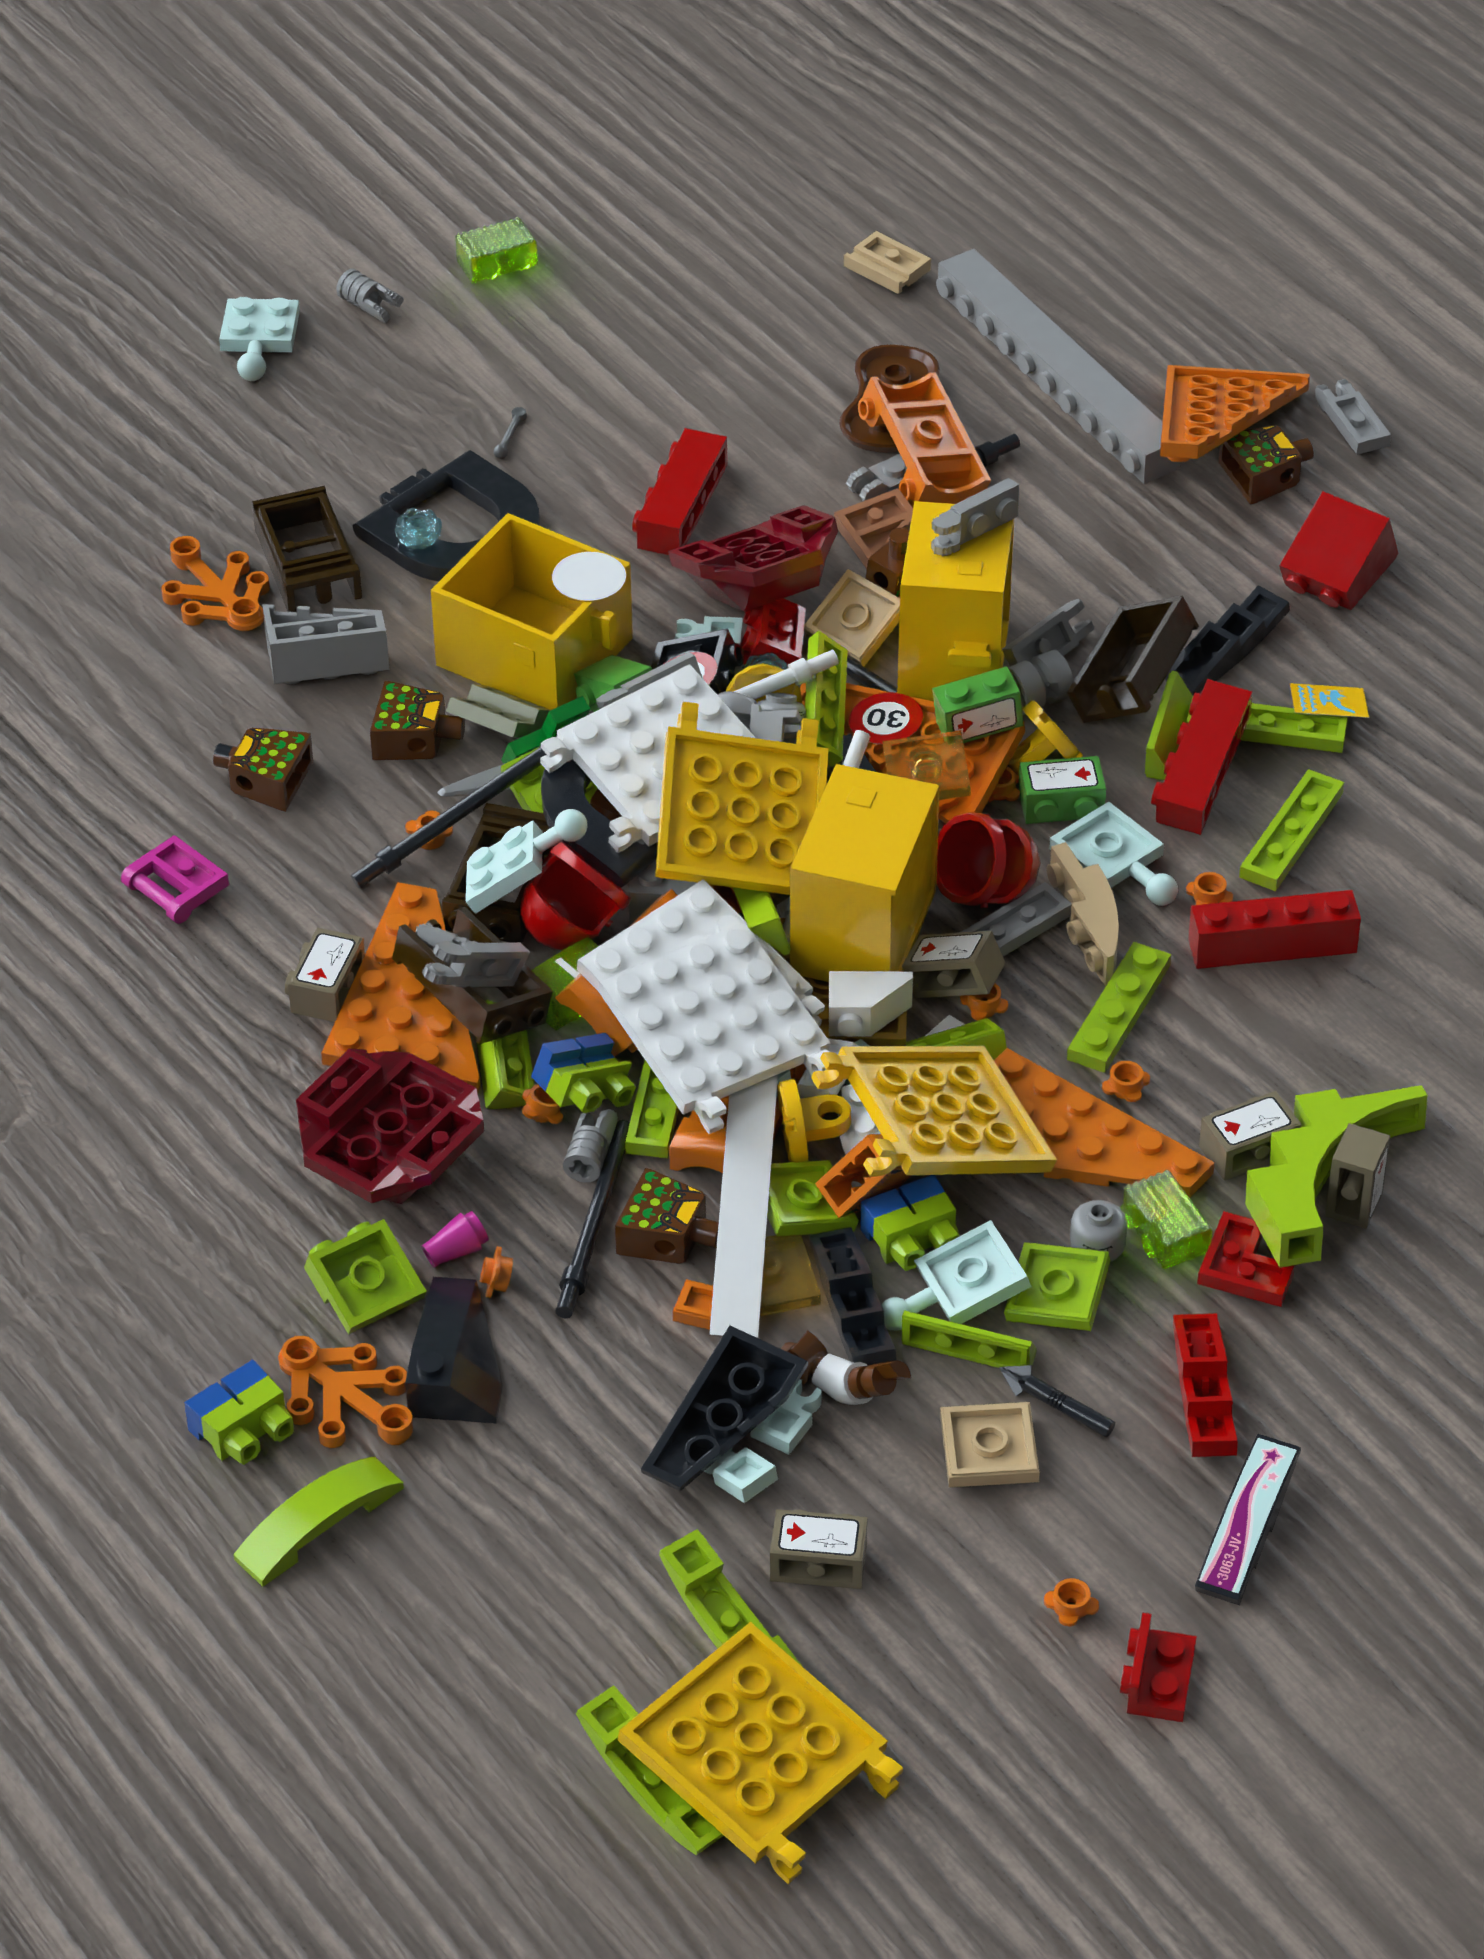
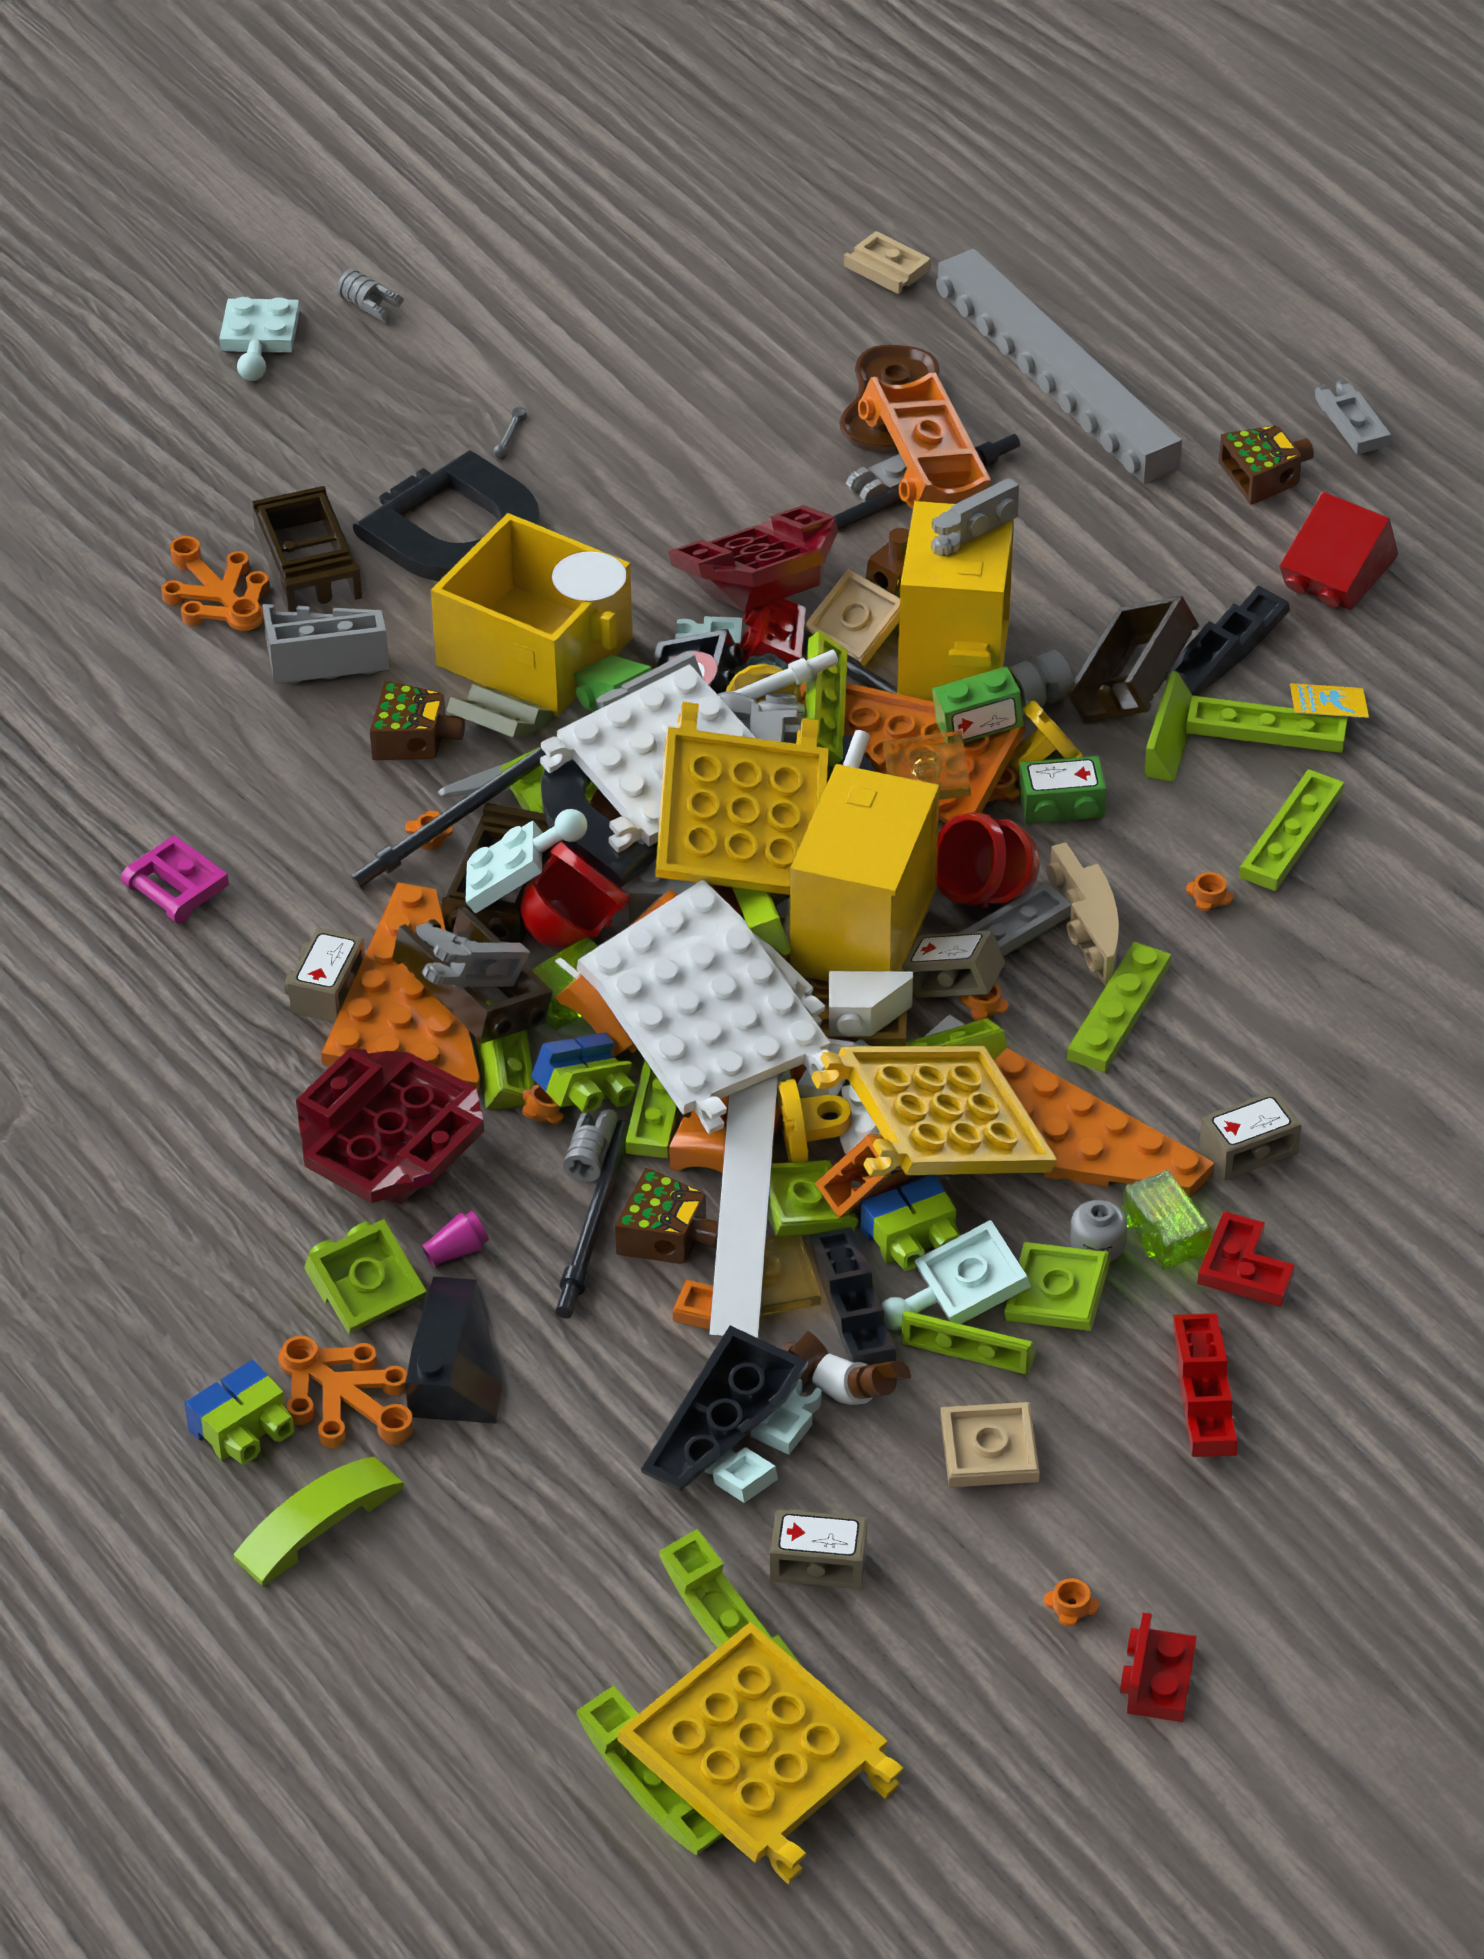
(267, 765): reddish brown torso -> none
(418, 528): clear light blue plate -> none
(496, 250): clear neon green brick -> none
(496, 1272): orange plate -> none
(555, 720): green plate -> none
(681, 491): red brick -> none
(869, 522): nougat wing -> none
(886, 717): sticker -> none
(1021, 1379): black piece -> none
(1050, 634): light grey hinge -> none
(1120, 850): light aqua plate -> none
(1126, 1081): orange plate -> none
(1202, 757): red brick -> none
(1217, 403): orange wing -> none
(1247, 1519): slope -> none
(1274, 929): red brick -> none
(1301, 1160): lime arch -> none
(1357, 1175): dark tan brick -> none

